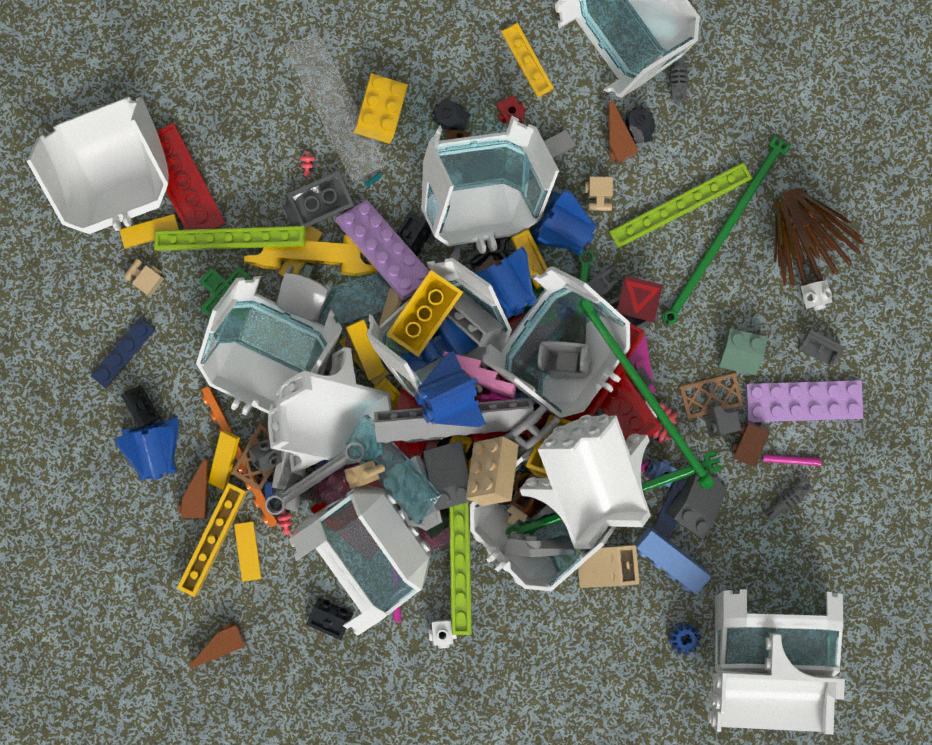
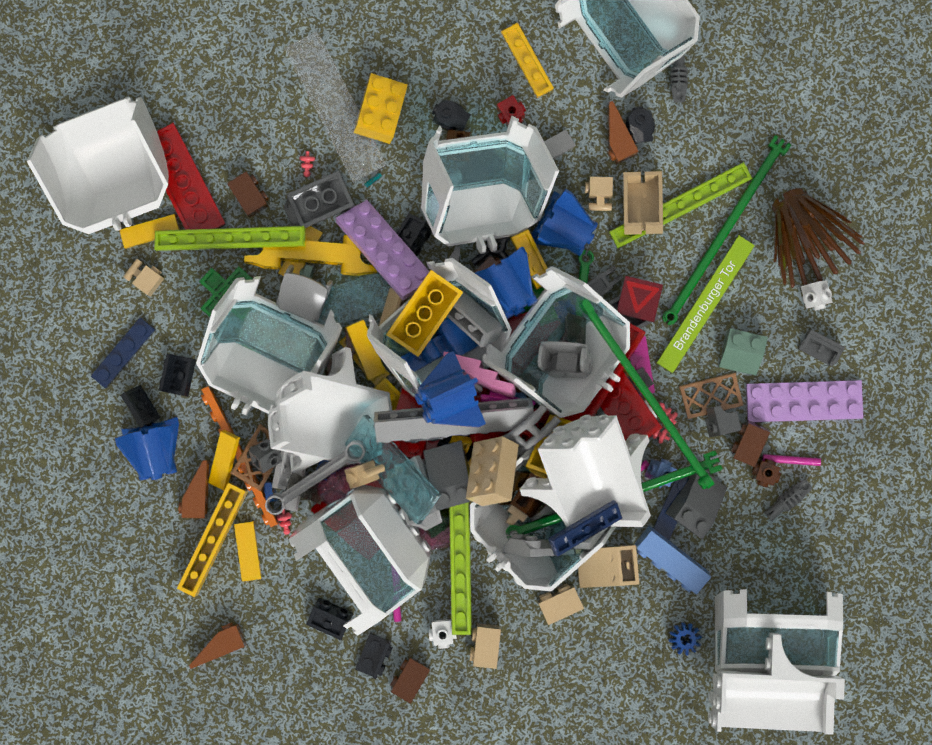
(177, 375): none -> black bracket
(248, 194): none -> reddish brown brick
(373, 656): none -> black bracket
(410, 679): none -> reddish brown brick
(486, 646): none -> tan brick
(560, 604): none -> tan brick
(585, 528): none -> dark blue plate
(643, 203): none -> tan piece
(705, 304): none -> lime tile
(759, 473): none -> reddish brown brick

